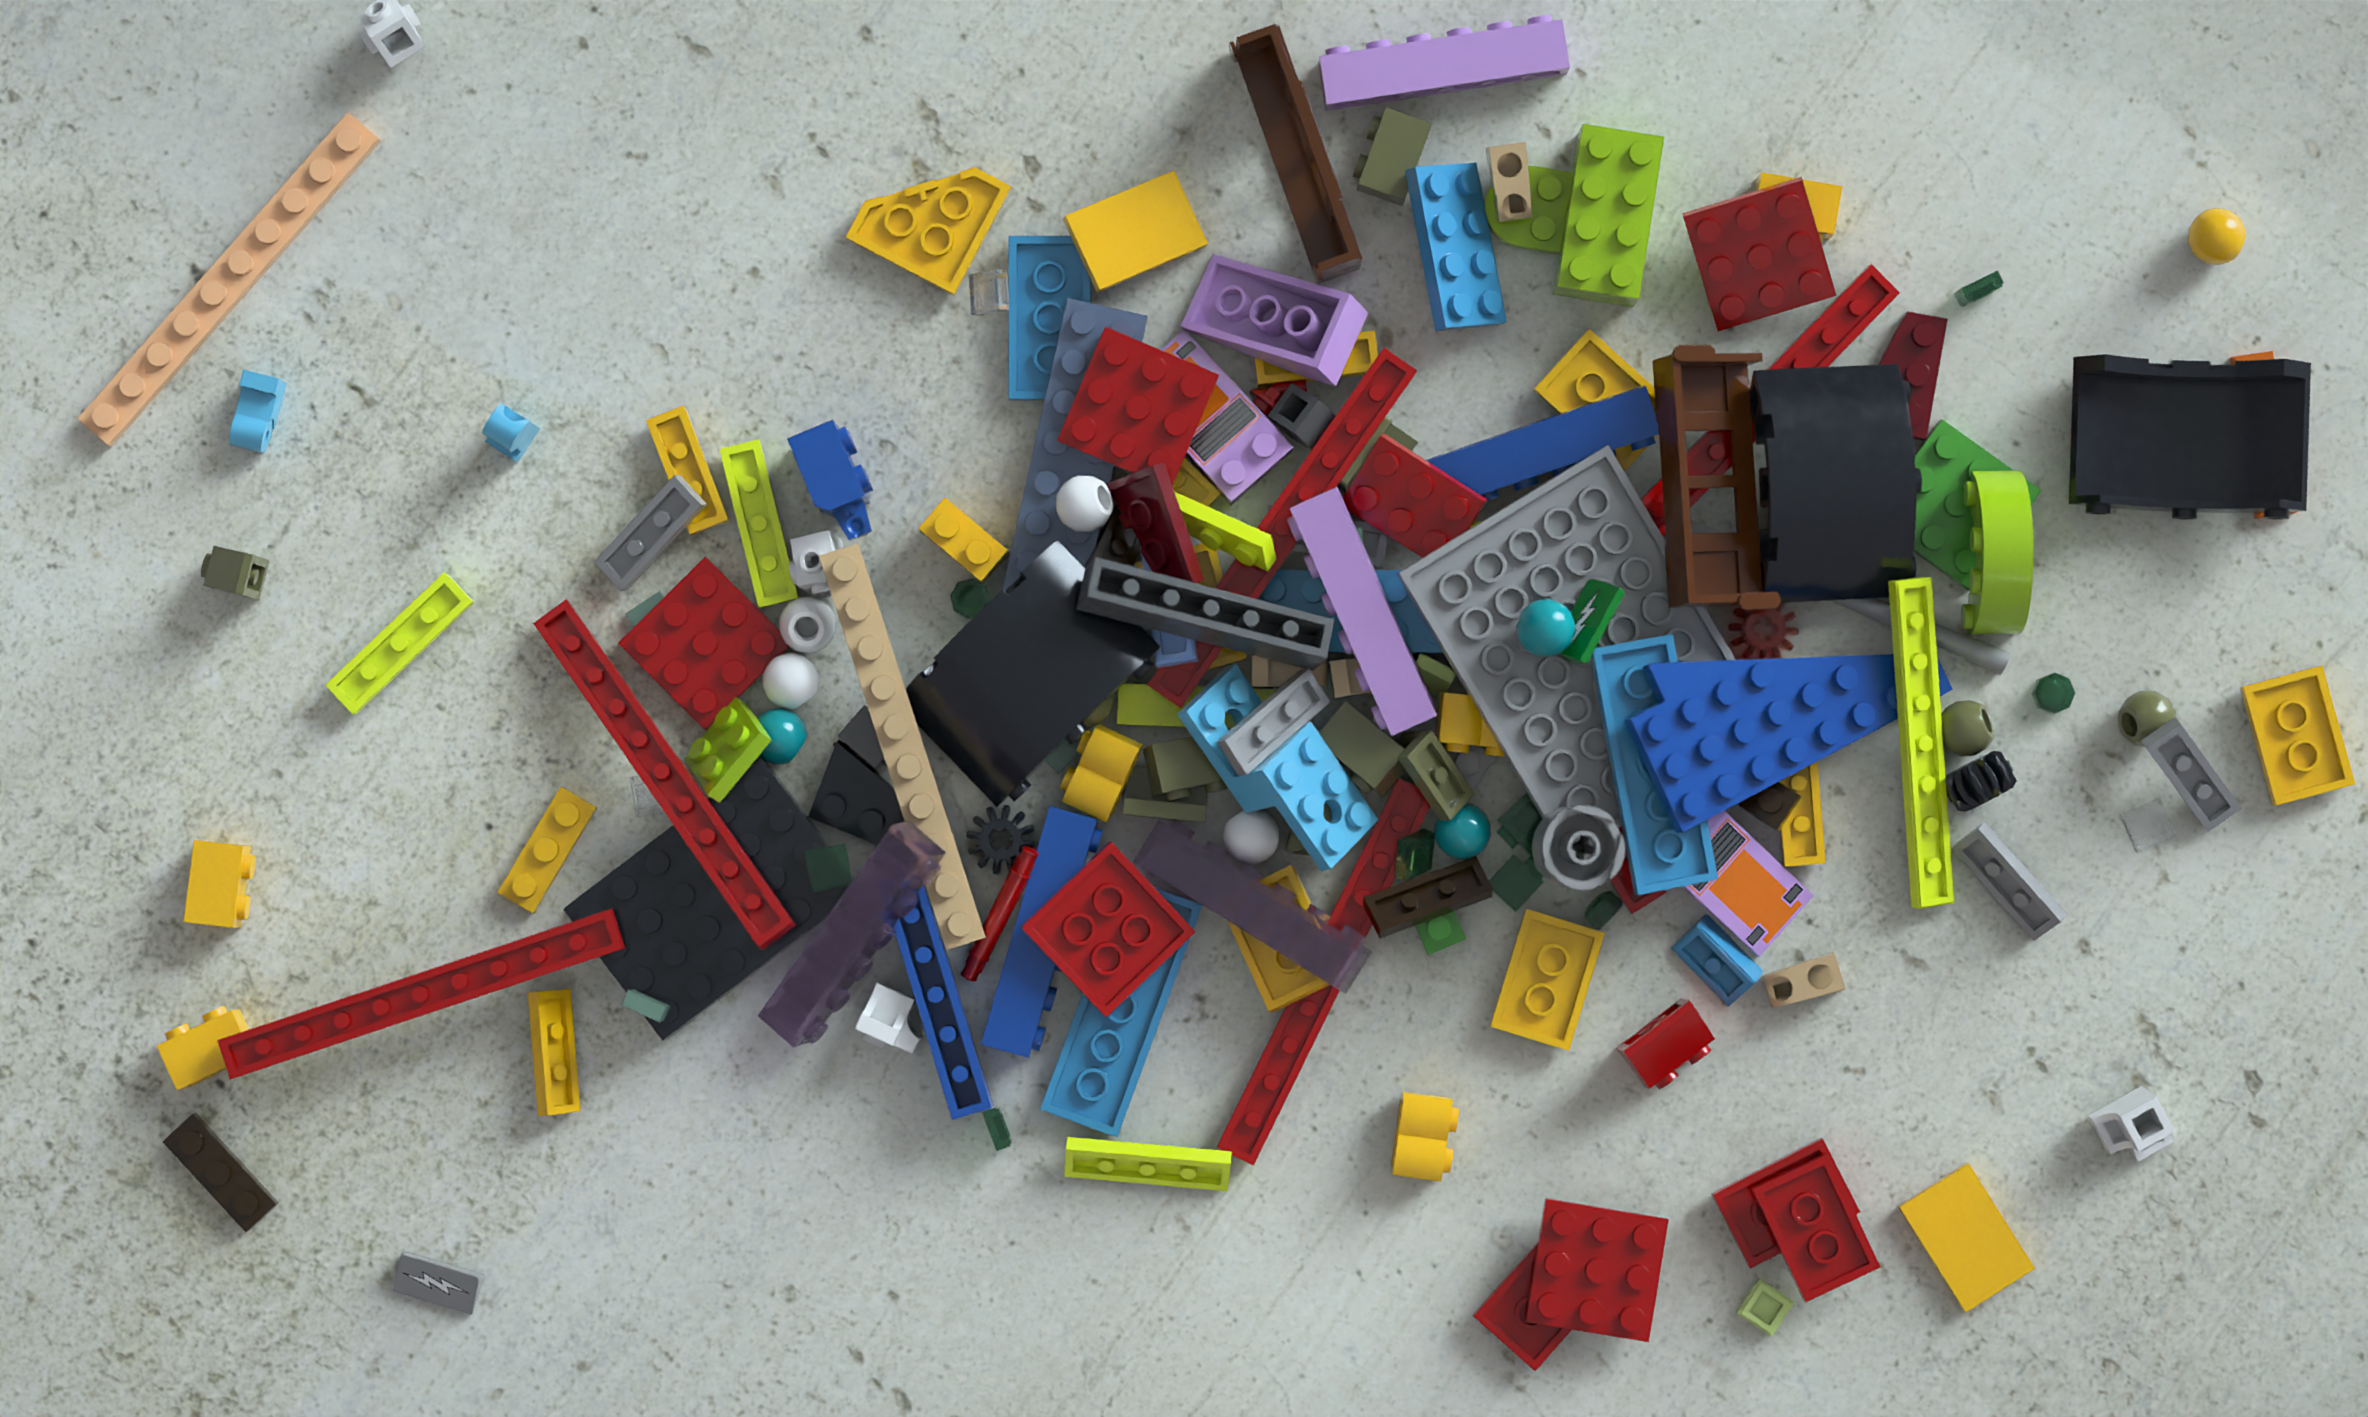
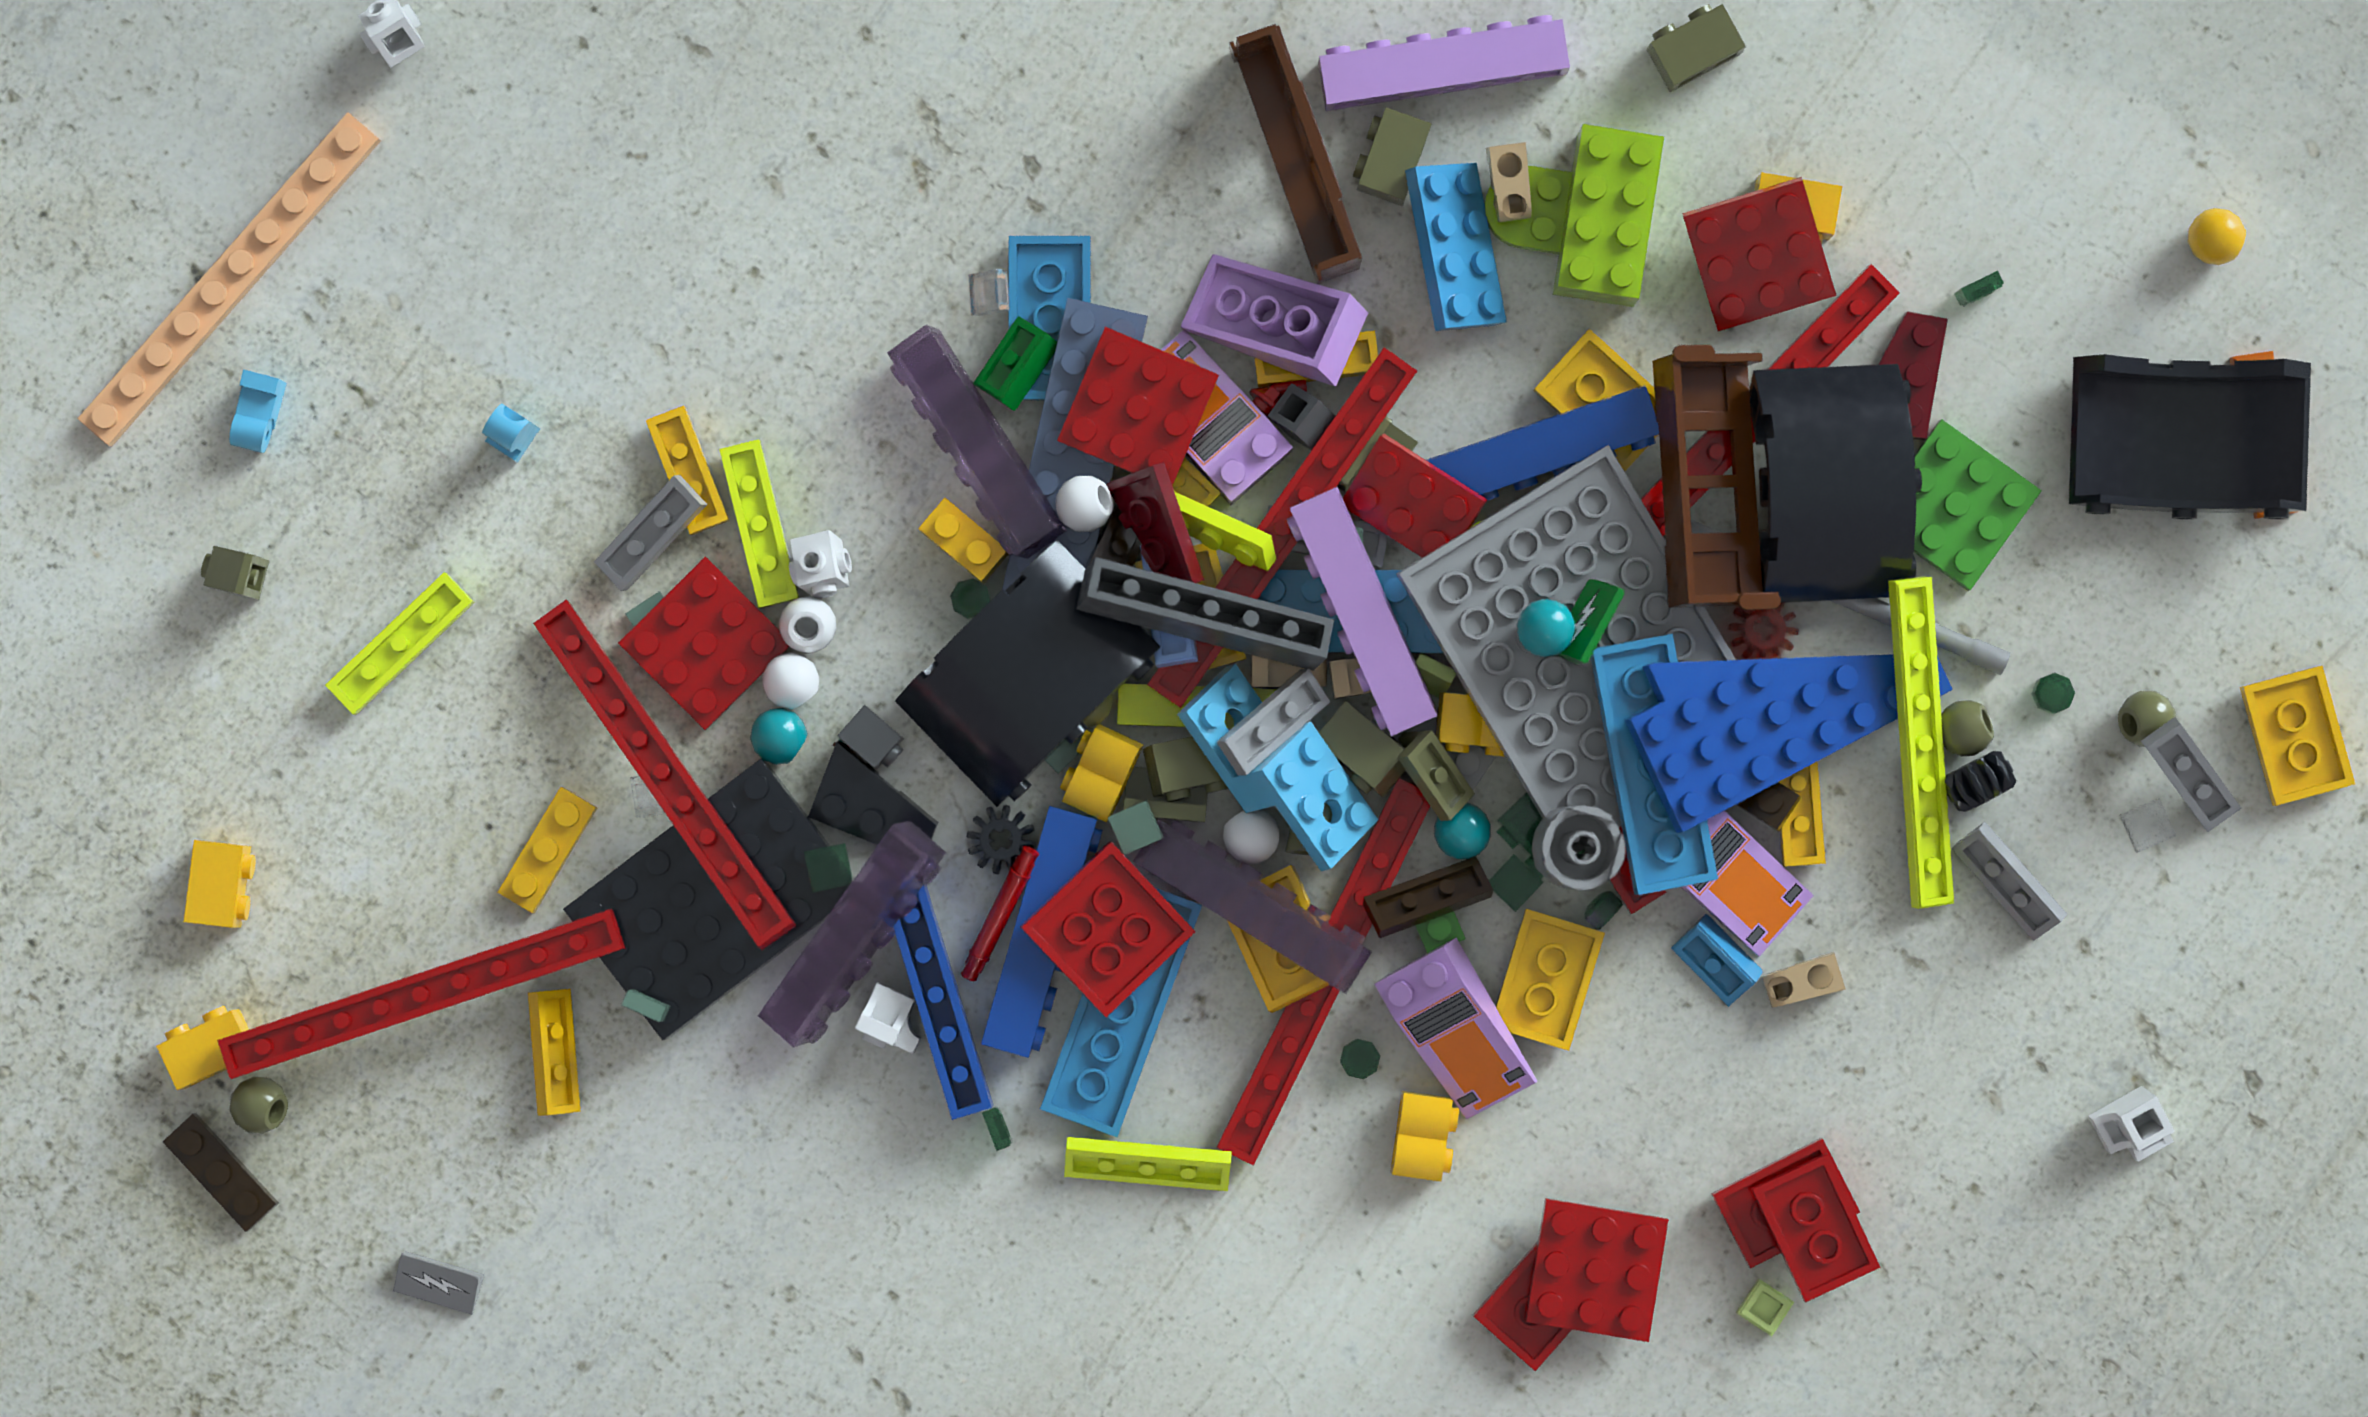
(258, 1105): none -> olive piece
(727, 749): lime plate -> none
(832, 477): blue hinge -> none
(900, 738): tan plate -> none
(932, 225): yellow plate -> none
(976, 442): none -> clear purple brick
(1016, 363): none -> green slope
(1135, 231): yellow tile -> none
(1135, 827): none -> sand green tile
(1359, 1058): none -> clear green tile
(1414, 854): clear green tile -> none
(1456, 1028): none -> slope
(1666, 1044): red slope -> none
(1696, 46): none -> olive brick
(1966, 1237): yellow tile -> none
(2004, 553): lime brick -> none

